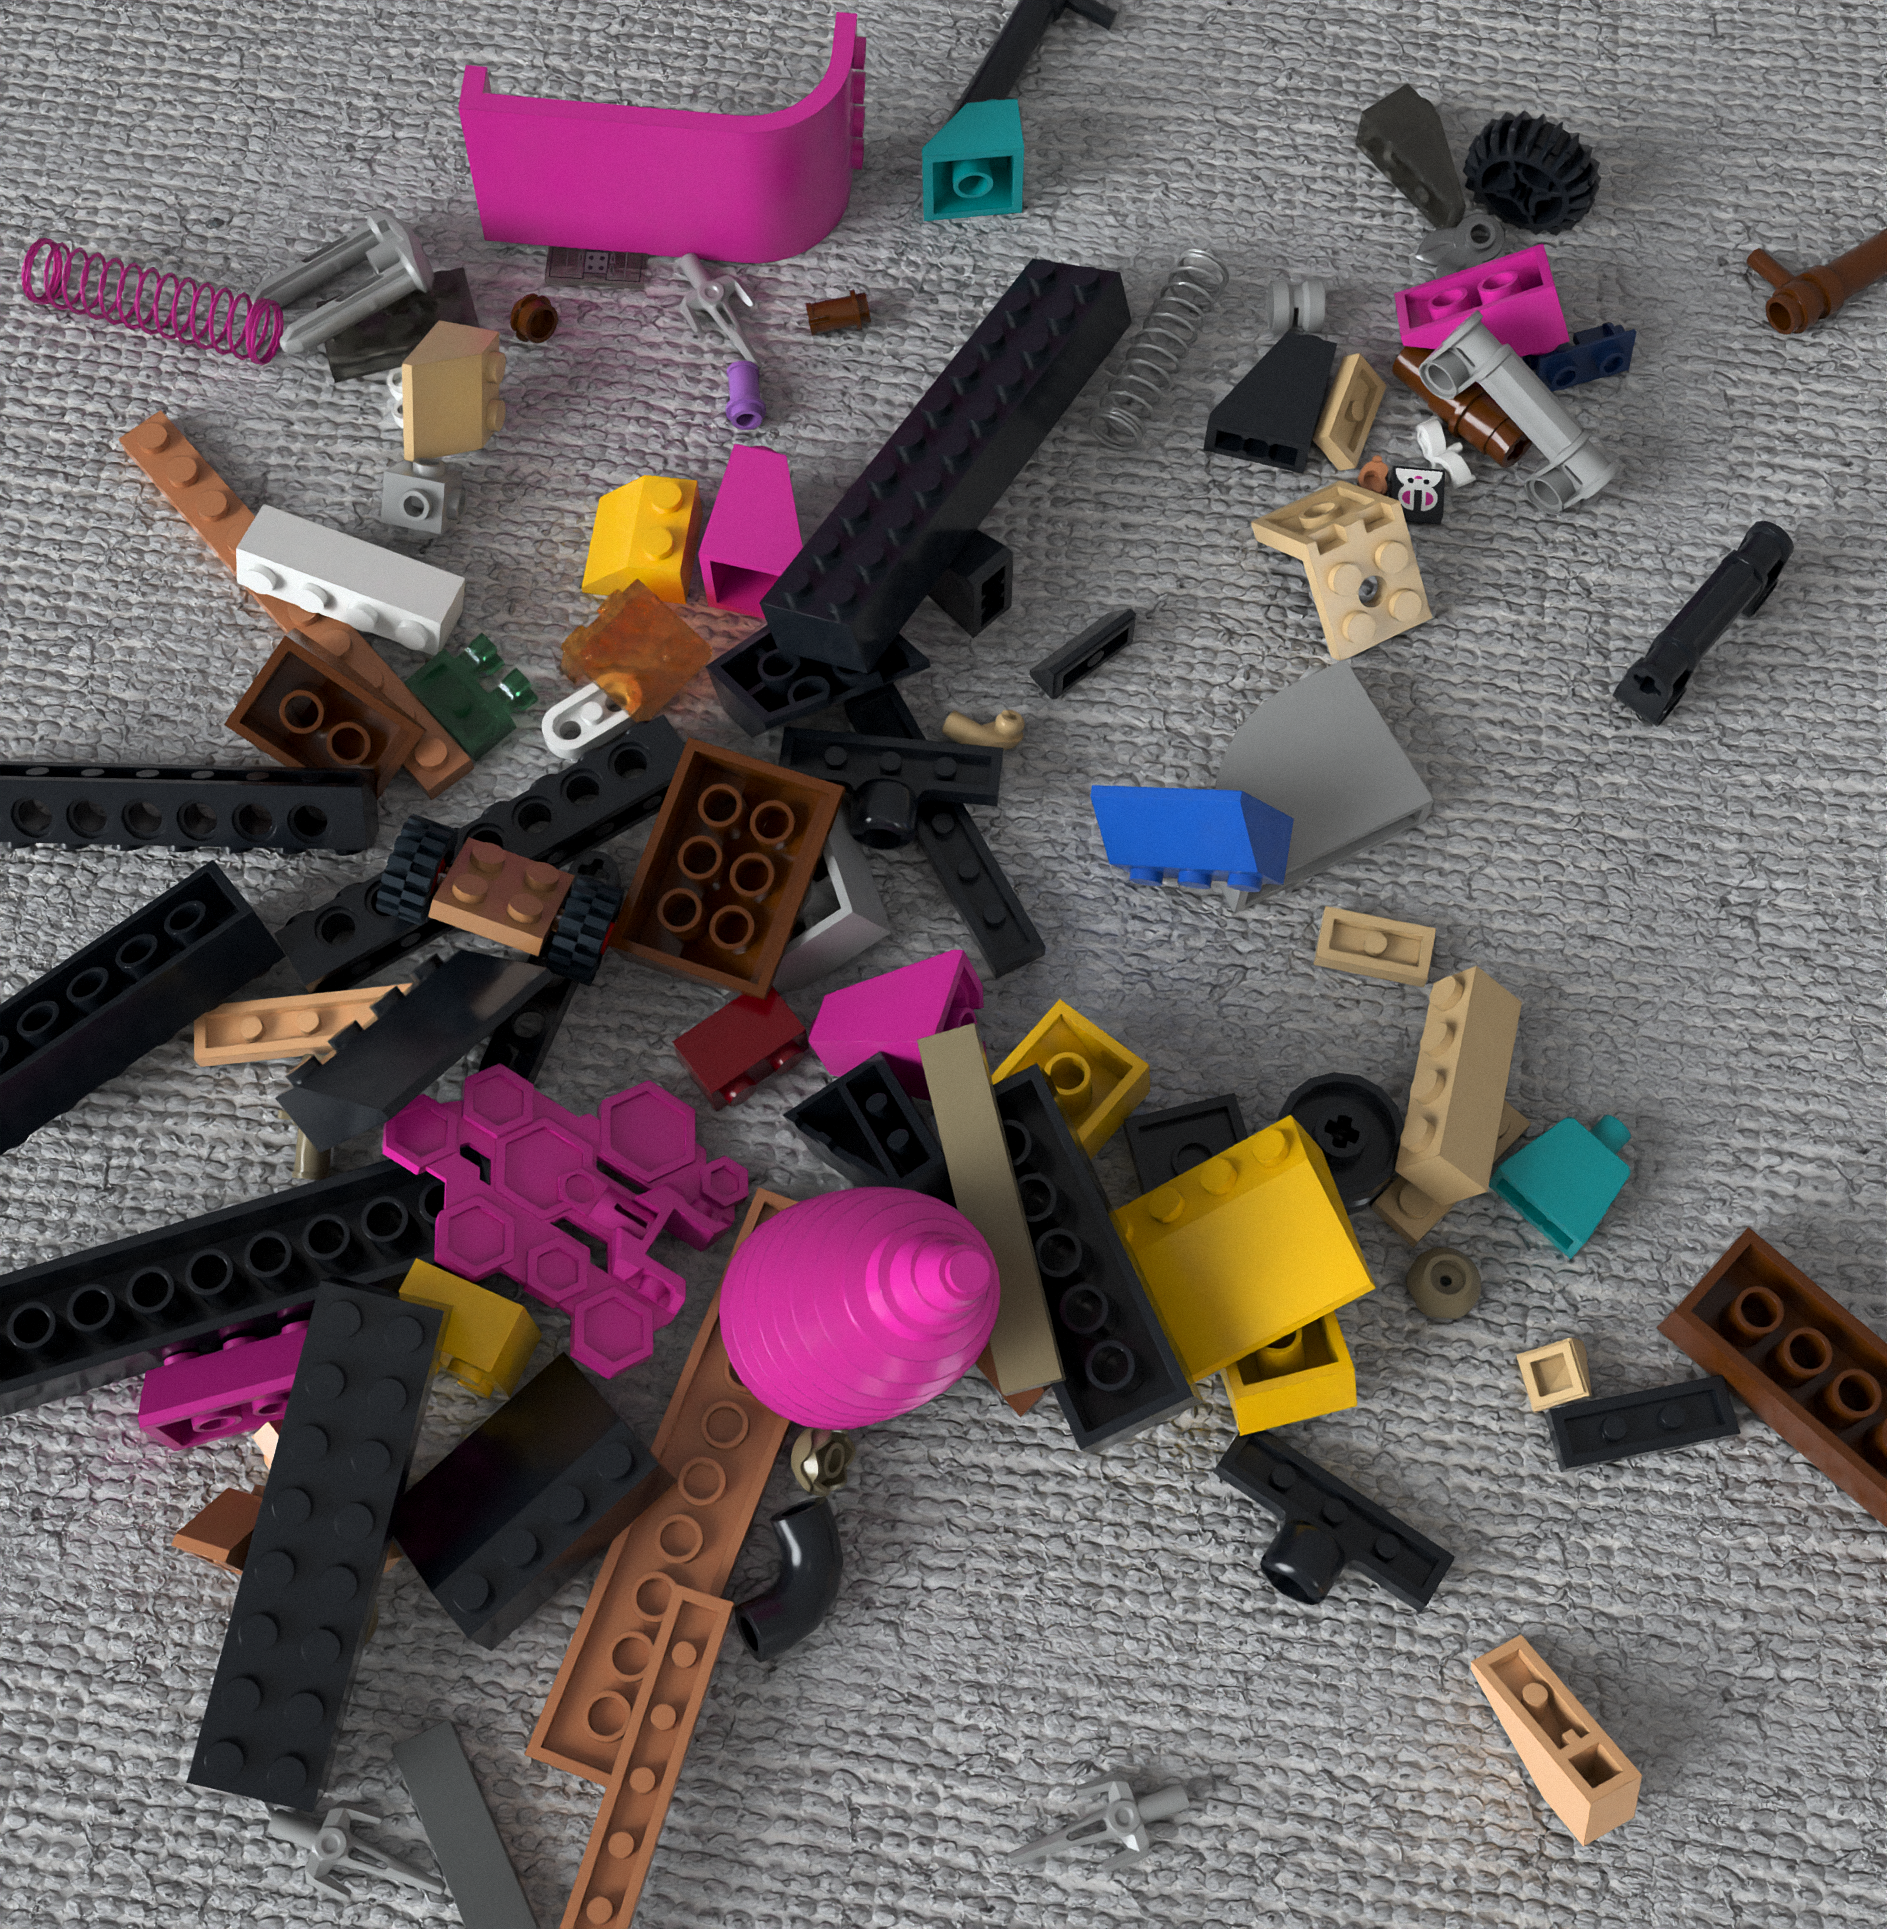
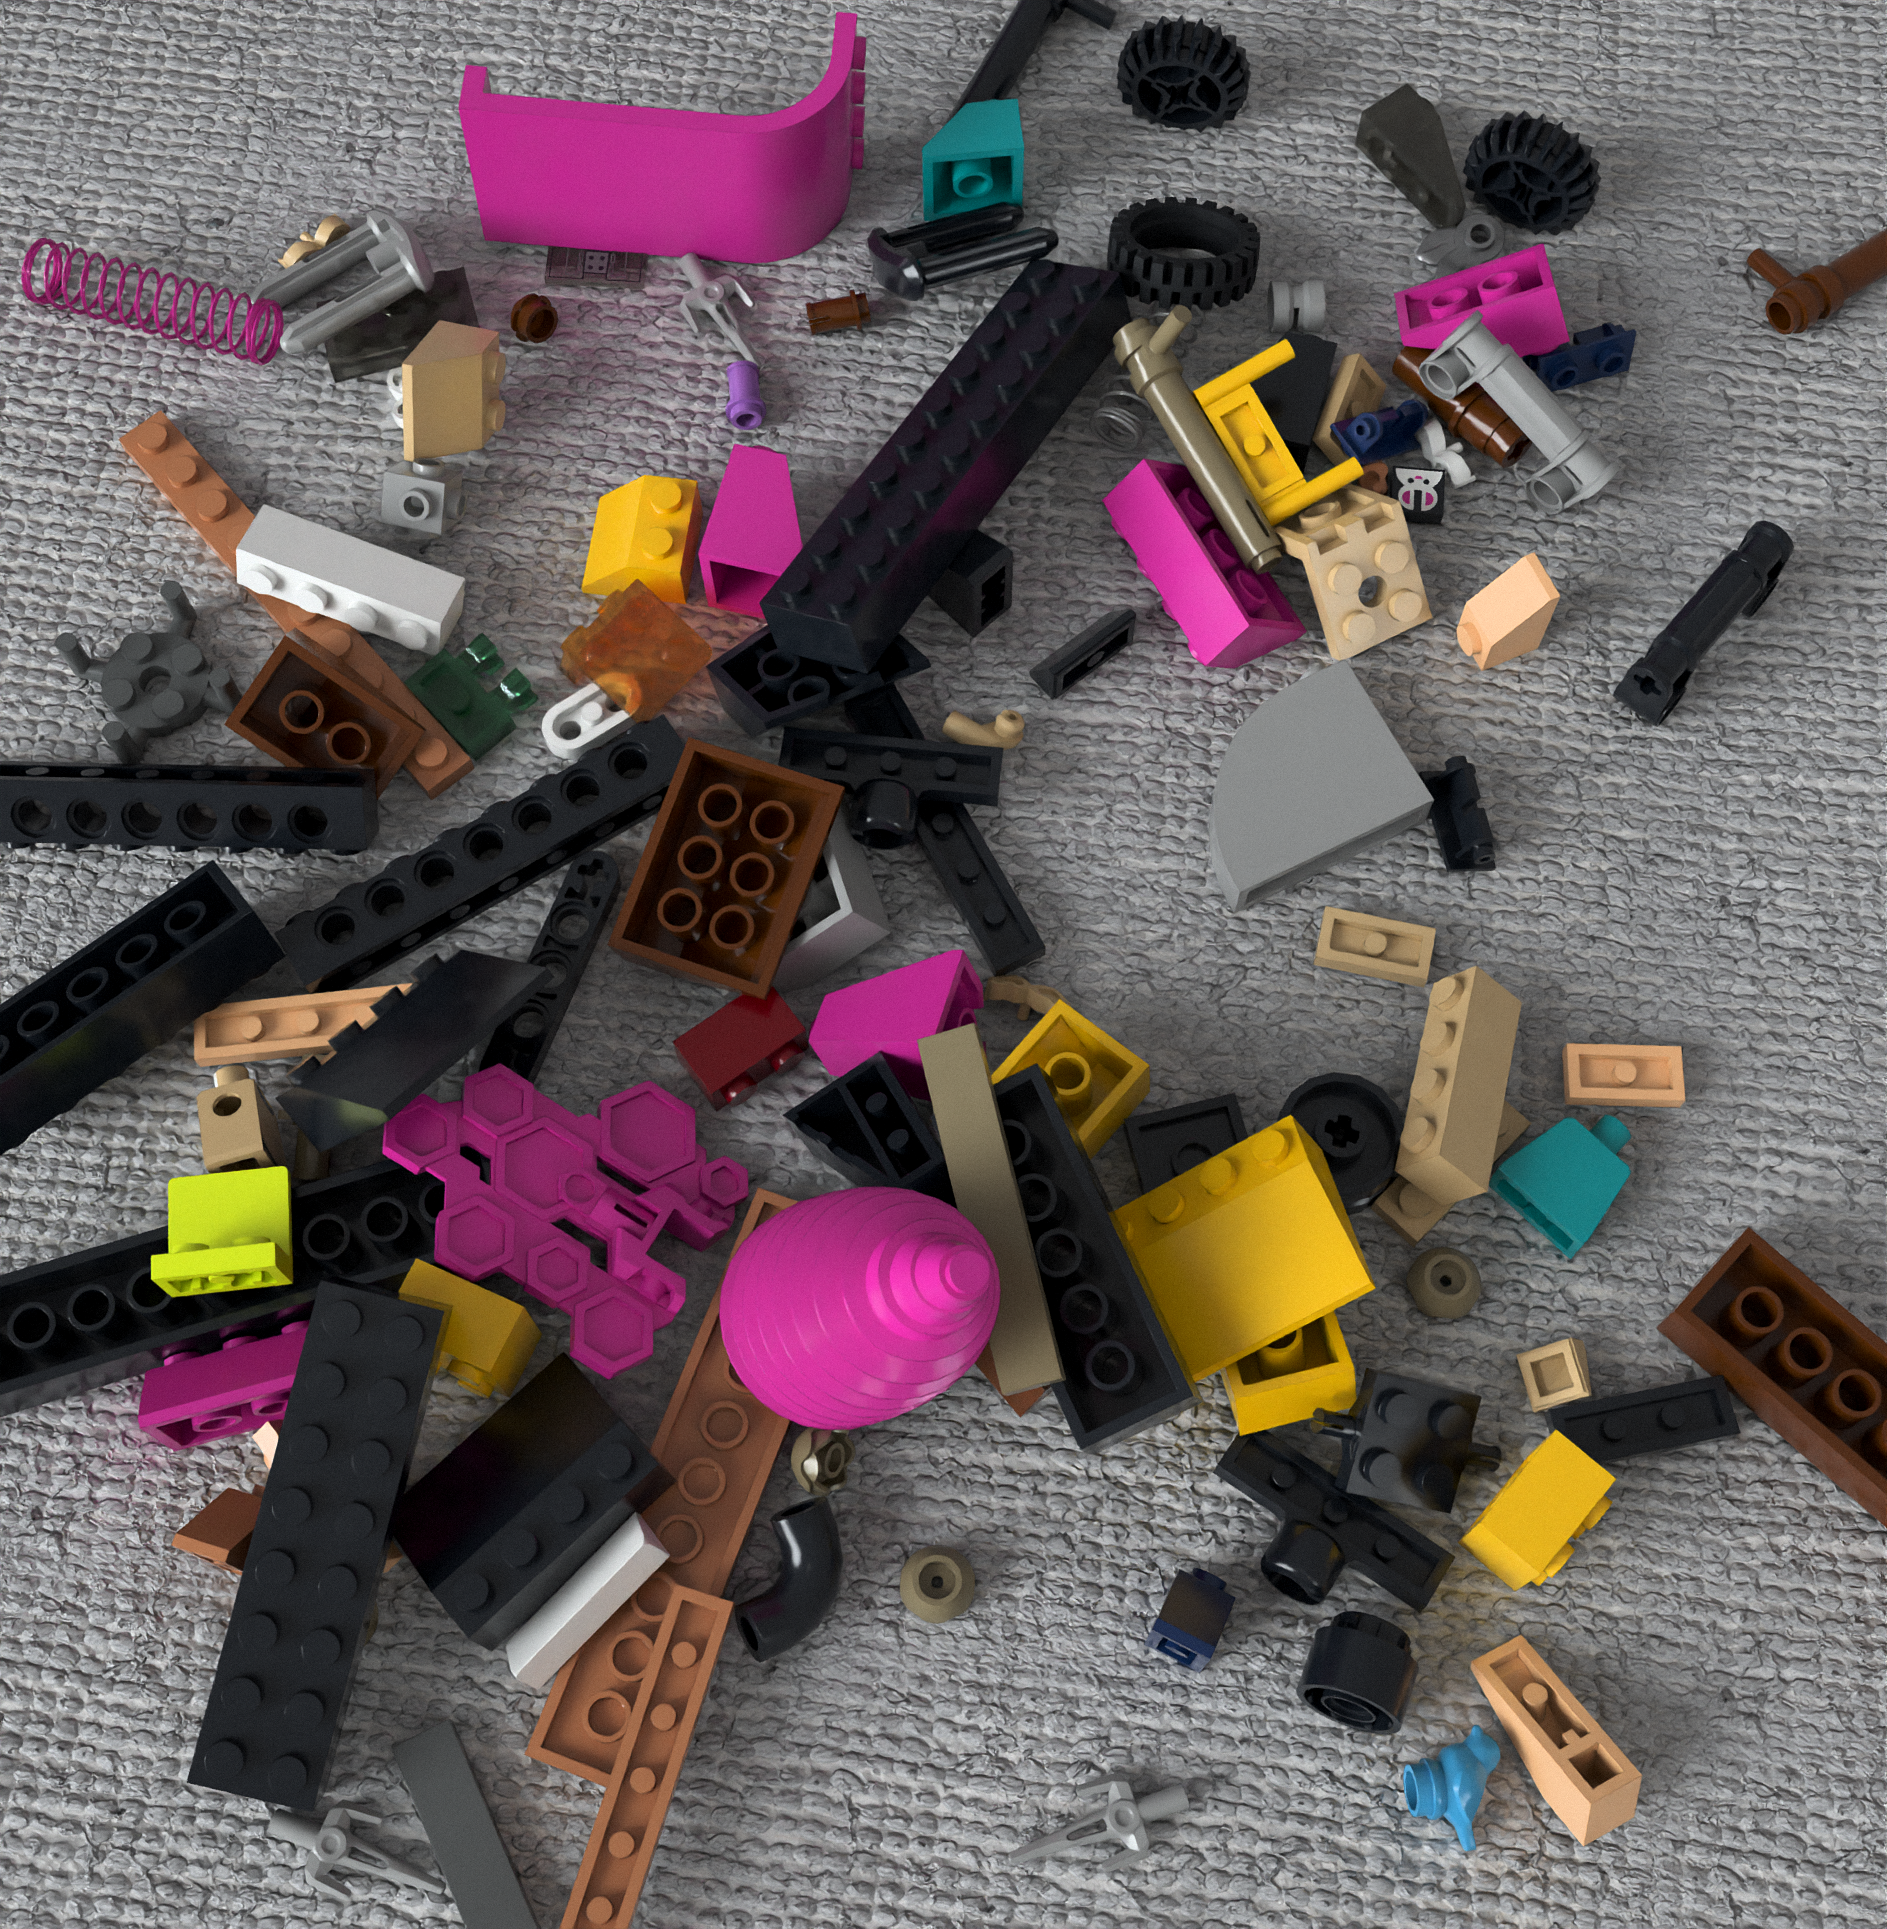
(139, 661): none -> dark grey plate
(227, 1233): none -> neon yellow bracket
(238, 1124): none -> tan torso
(328, 232): none -> tan piece
(499, 897): plate -> none
(585, 1602): none -> white slope
(902, 258): none -> black piece
(932, 1603): none -> dark tan plate
(1020, 991): none -> tan piece
(1158, 378): none -> dark tan cylinder
(1183, 74): none -> black gear
(1183, 279): none -> black tyre
(1191, 1618): none -> dark blue slope
(1192, 563): none -> dark pink slope
(1193, 836): blue slope -> none
(1257, 445): none -> yellow plate
(1359, 1673): none -> black piece
(1382, 433): none -> dark blue hinge
(1407, 1440): none -> black plate
(1453, 1783): none -> dark azure animal
(1457, 820): none -> black hinge
(1508, 614): none -> light nougat slope
(1536, 1512): none -> yellow brick
(1623, 1075): none -> light nougat plate

